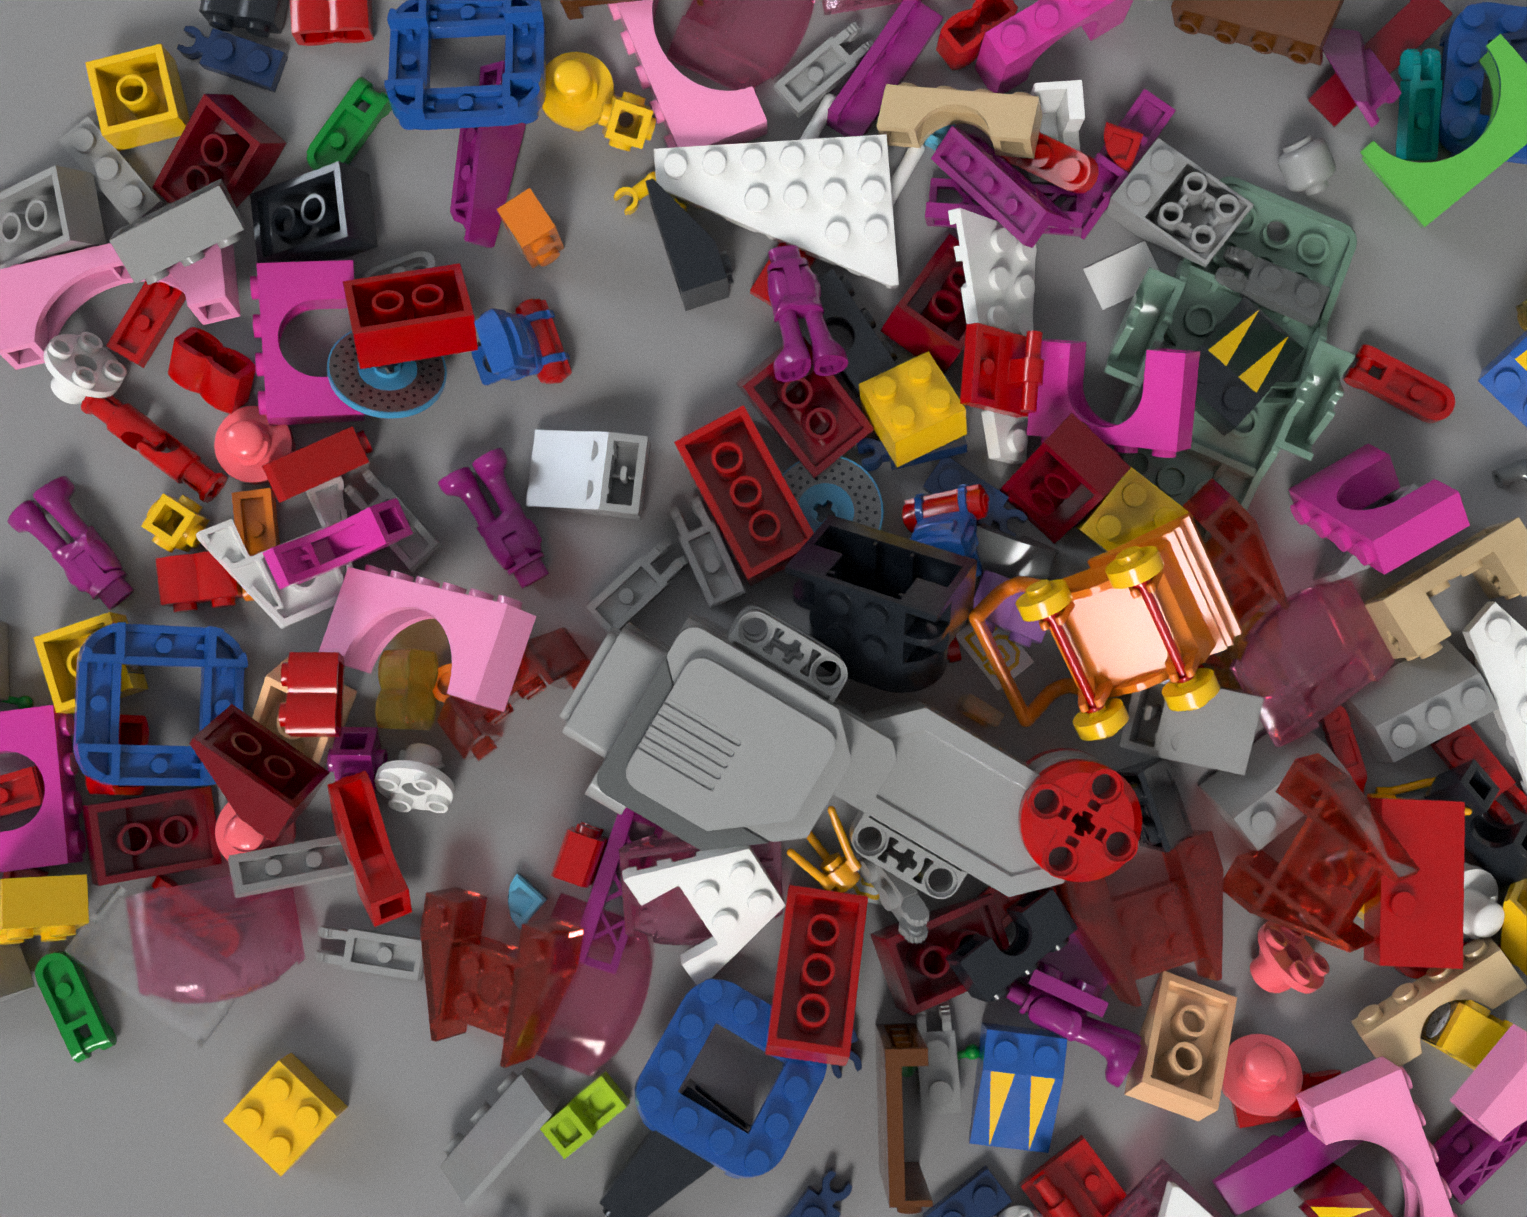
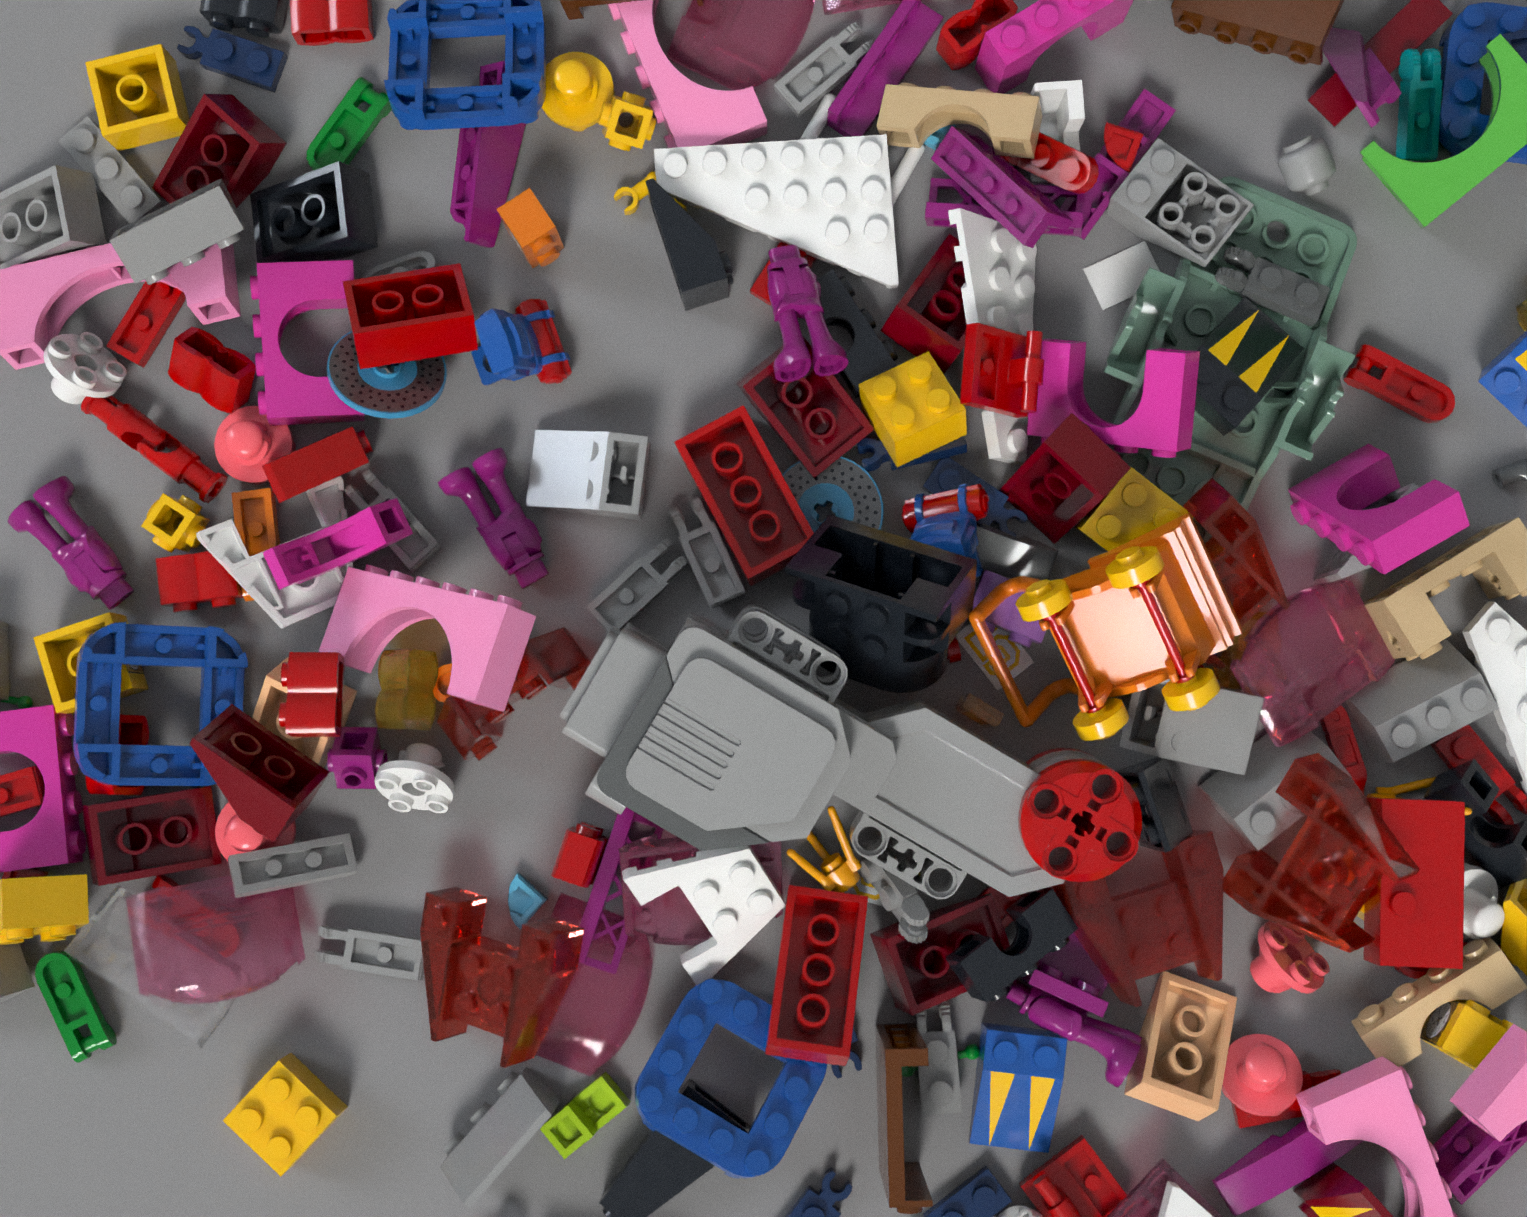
(368, 848): red arch -> none

